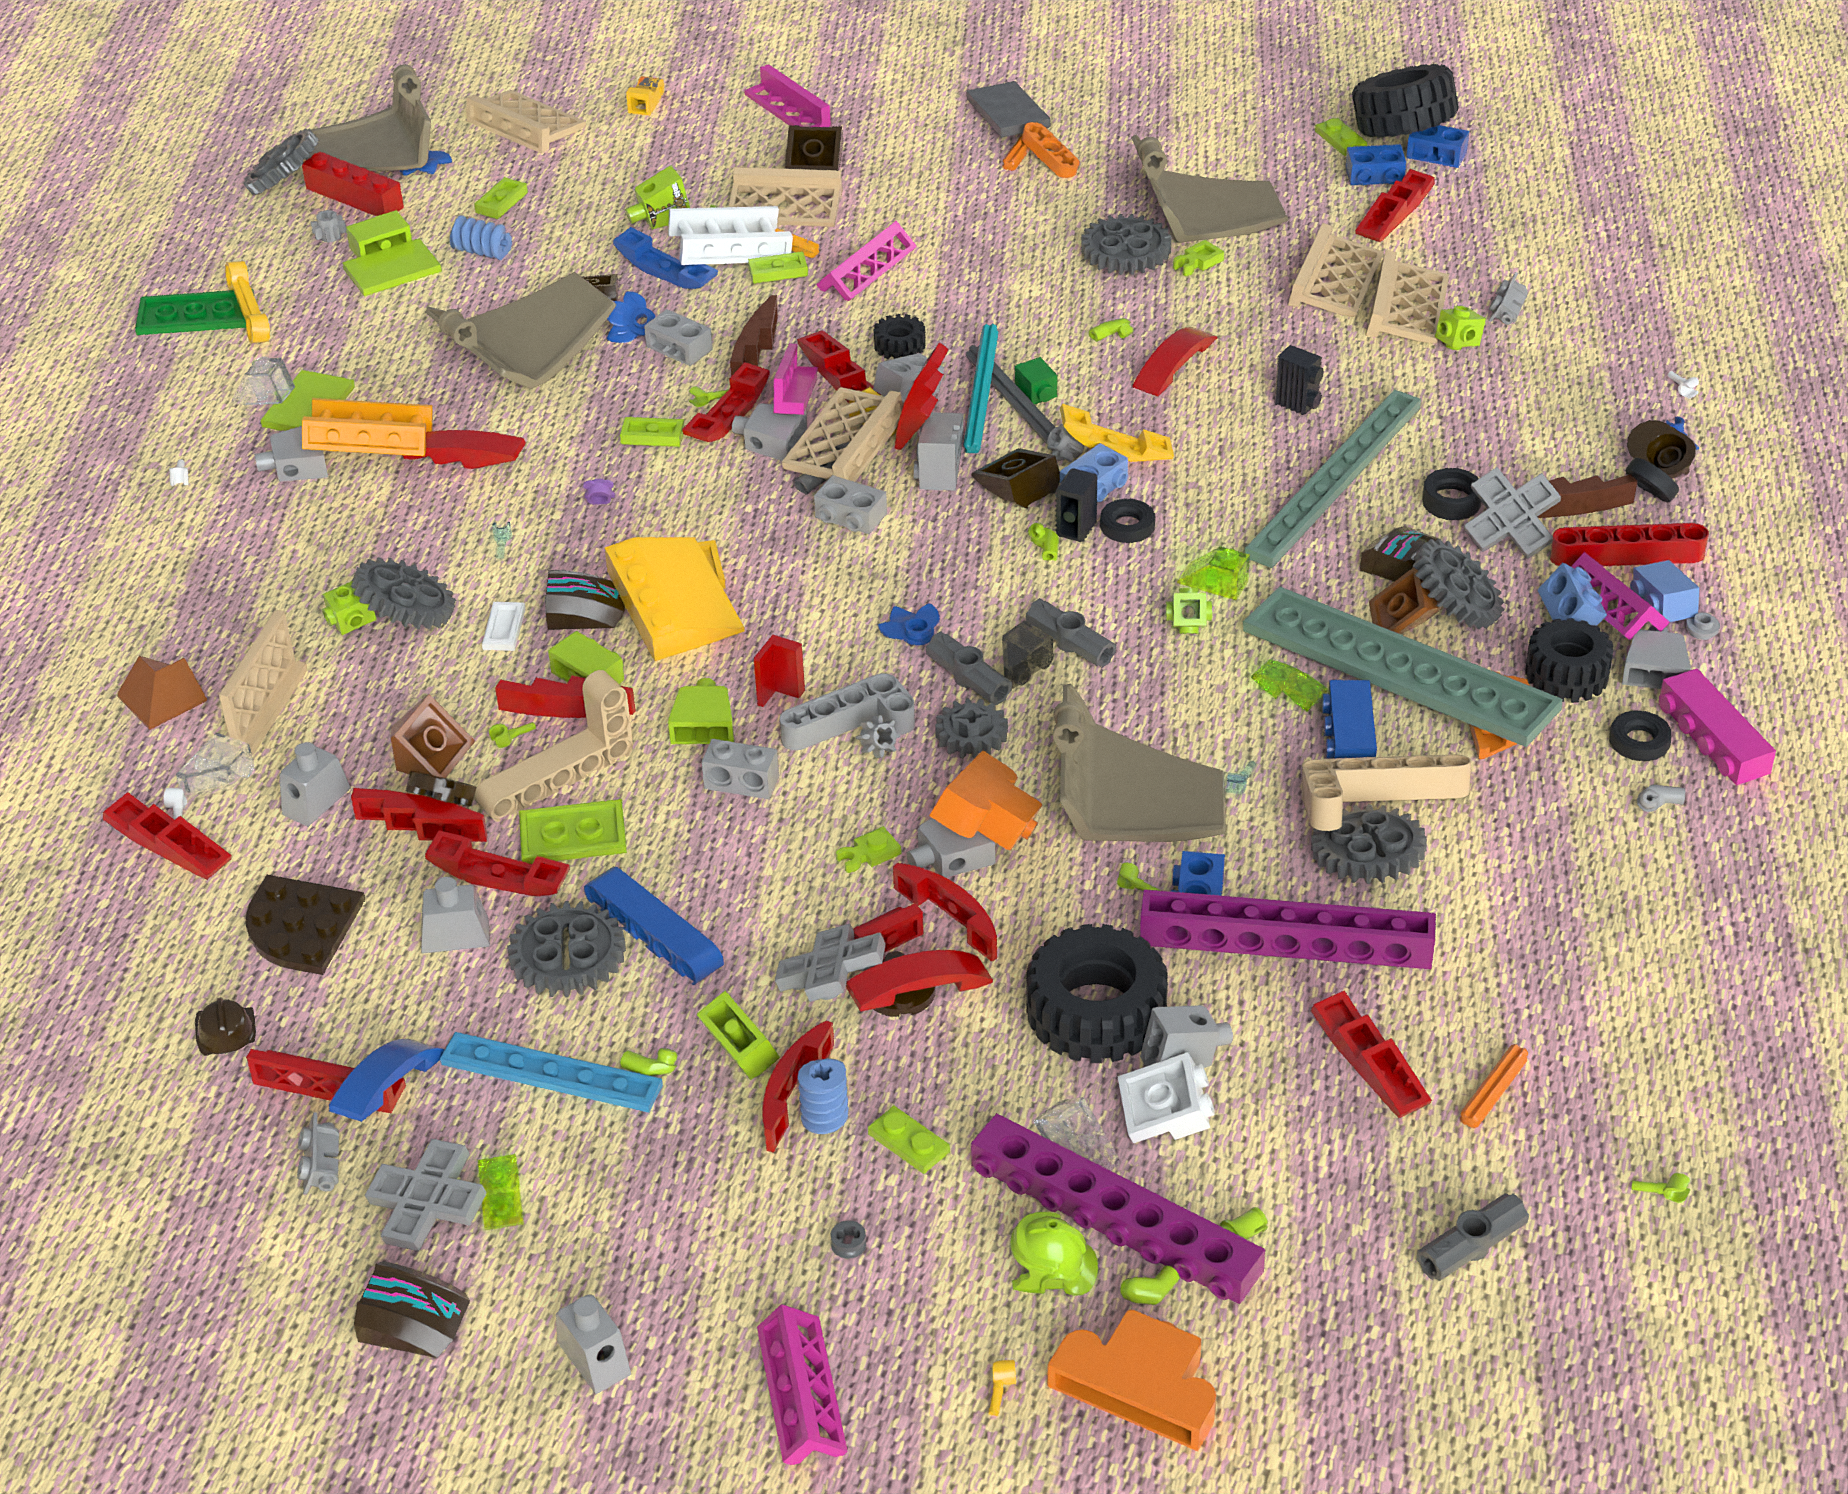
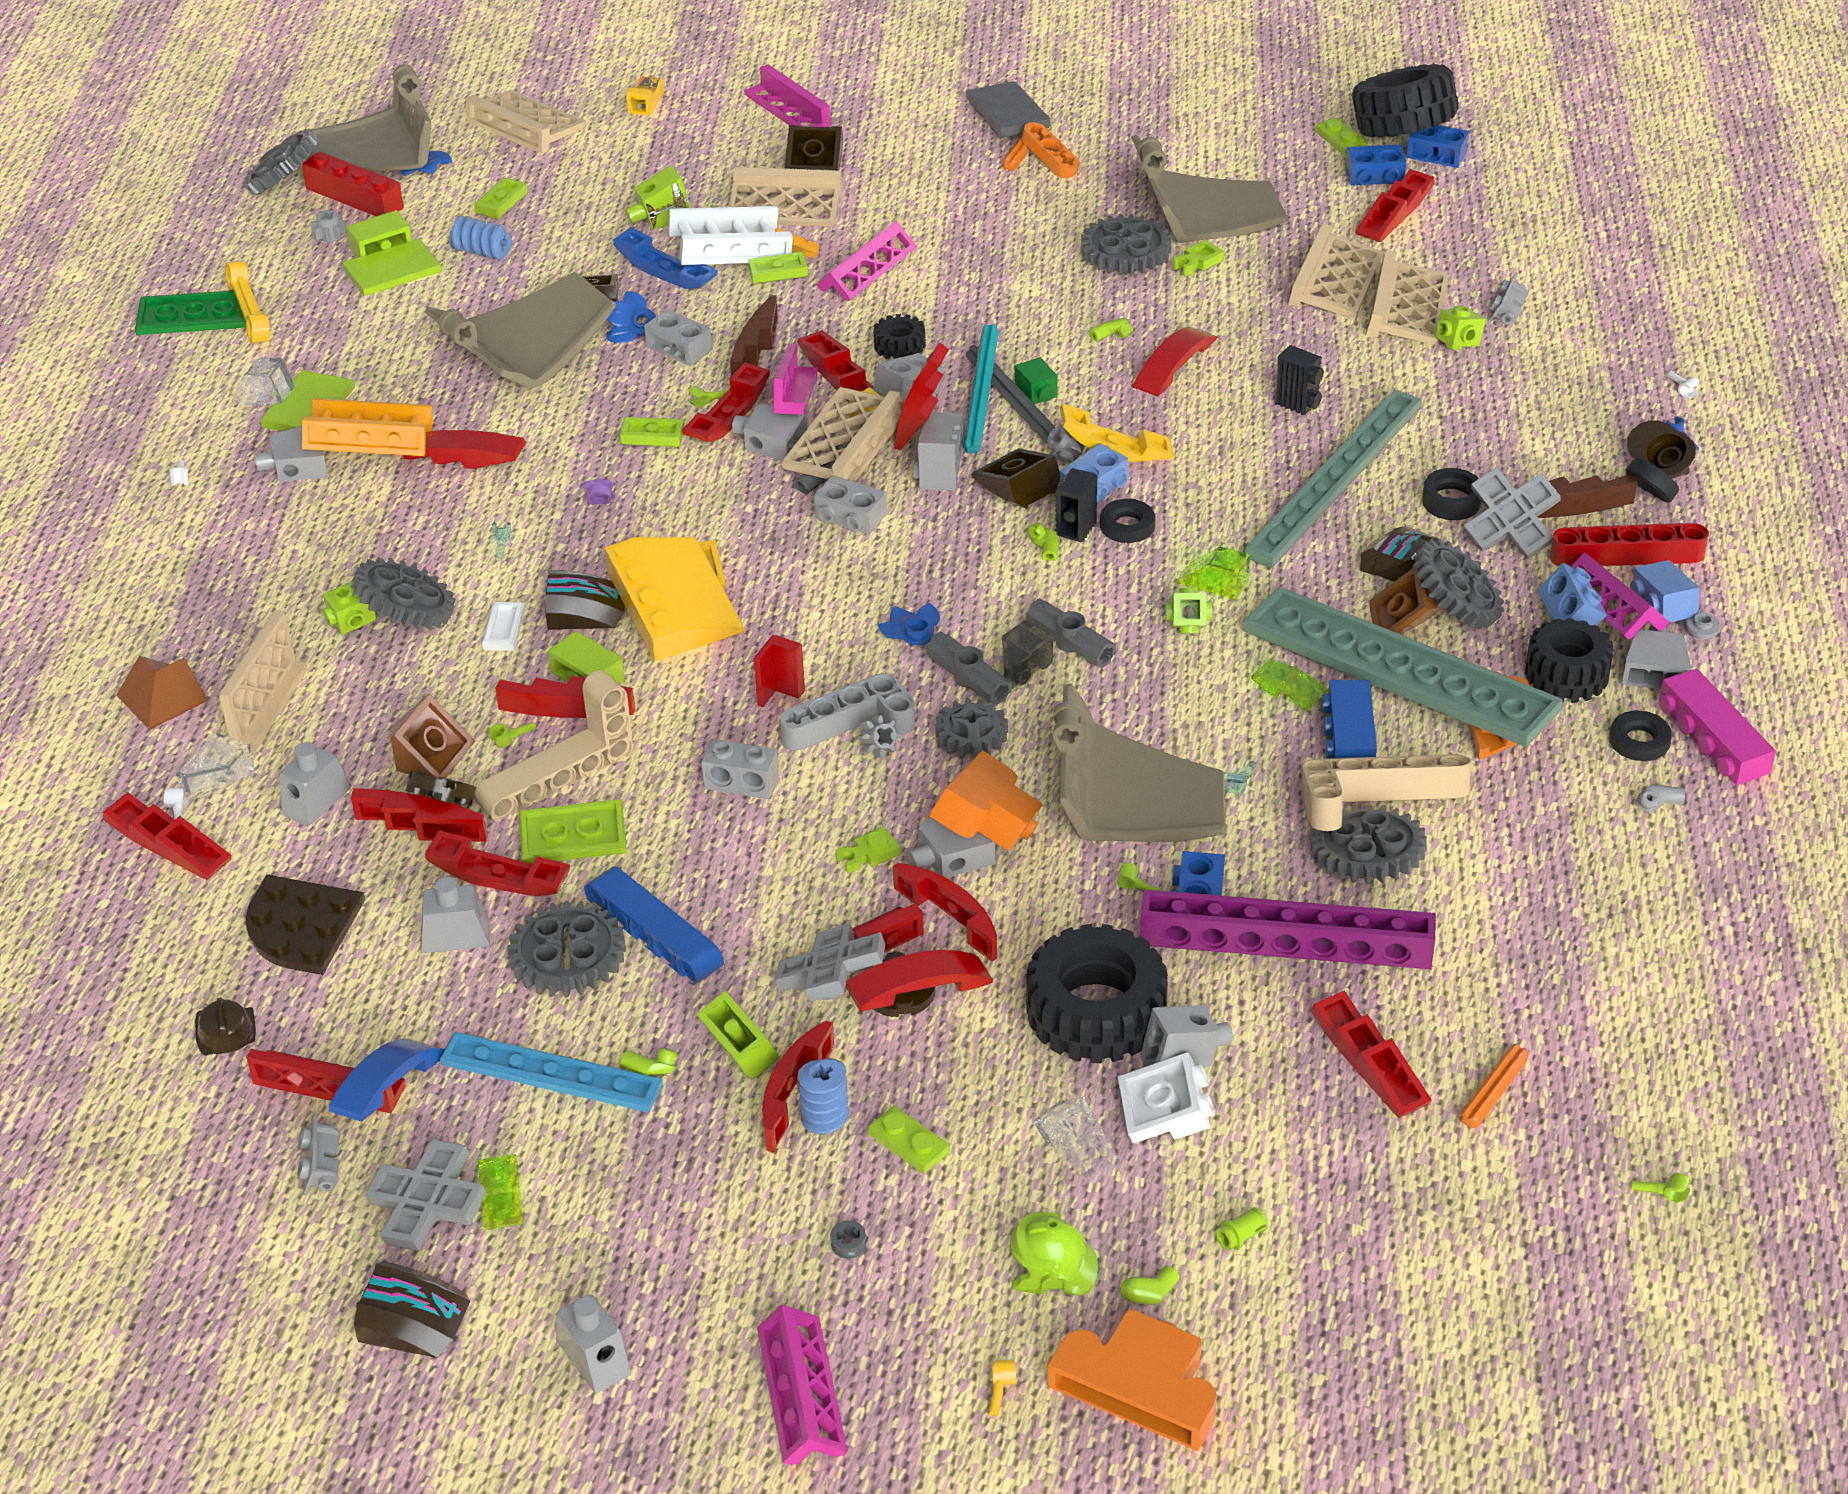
(701, 714): lime torso -> none
(1118, 1209): magenta brick -> none
(1472, 1236): dark grey piece -> none

